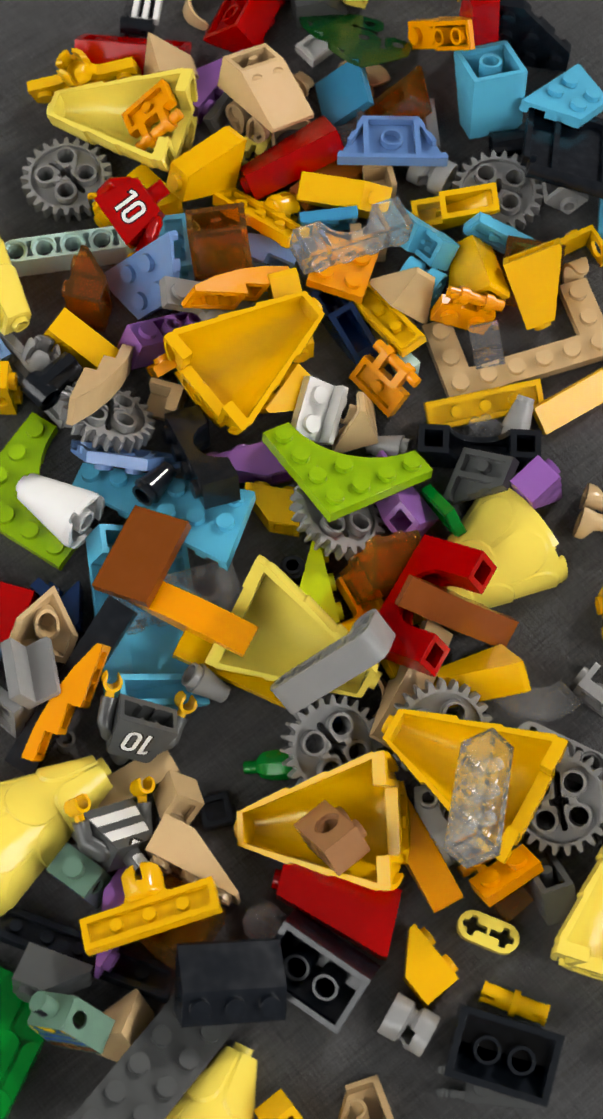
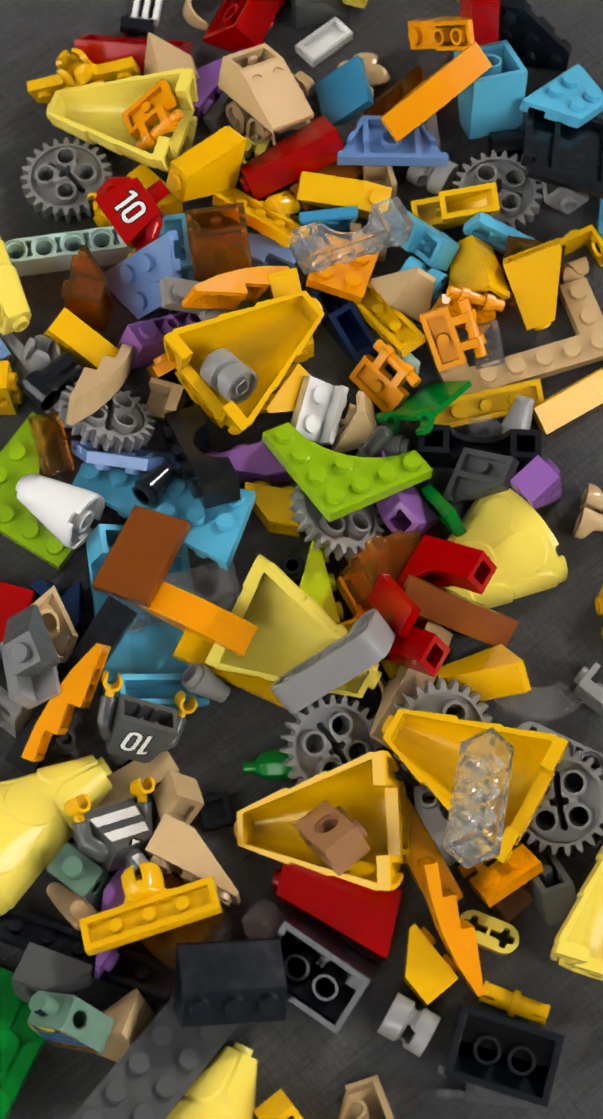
(29, 644): none -> dark grey slope
(51, 444): none -> clear orange tile
(69, 904): none -> tan helmet
(228, 375): none -> light grey wheel
(341, 34): dark green piece -> none
(375, 442): none -> dark grey axle
(394, 605): none -> red tile
(424, 405): none -> green flag
(436, 91): none -> light orange slope
(444, 338): none -> light orange plate
(456, 935): none -> light orange slope

